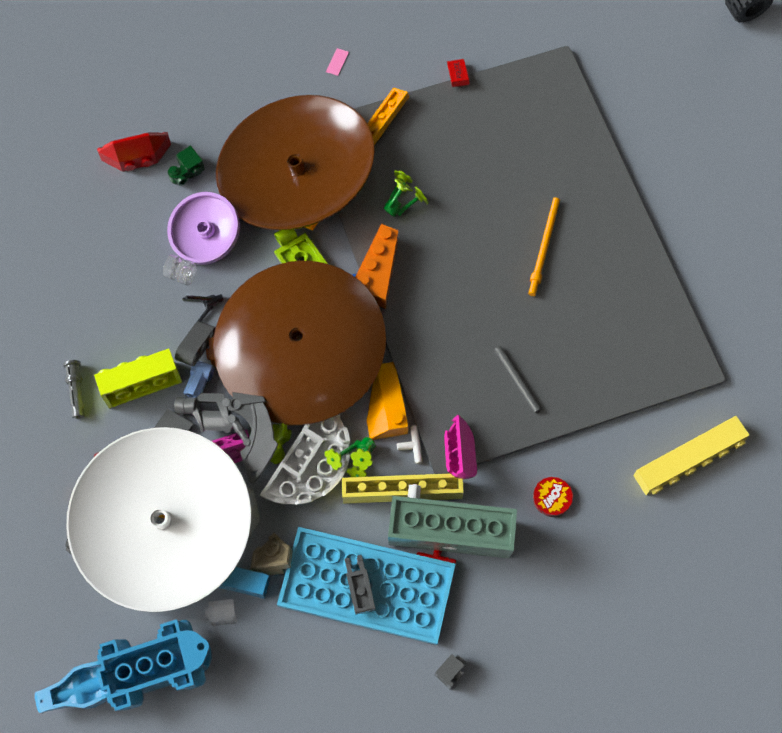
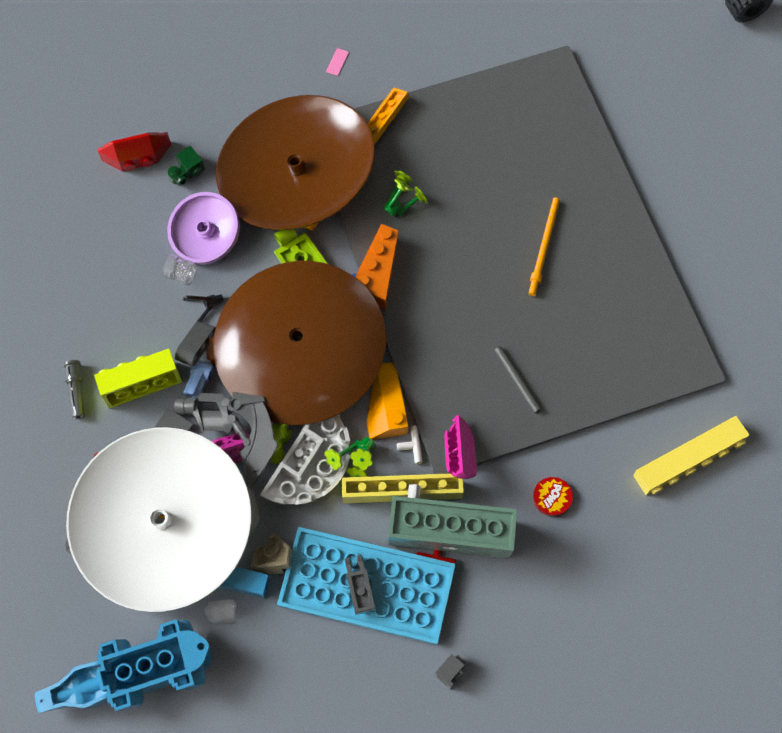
(458, 73): red tile -> none

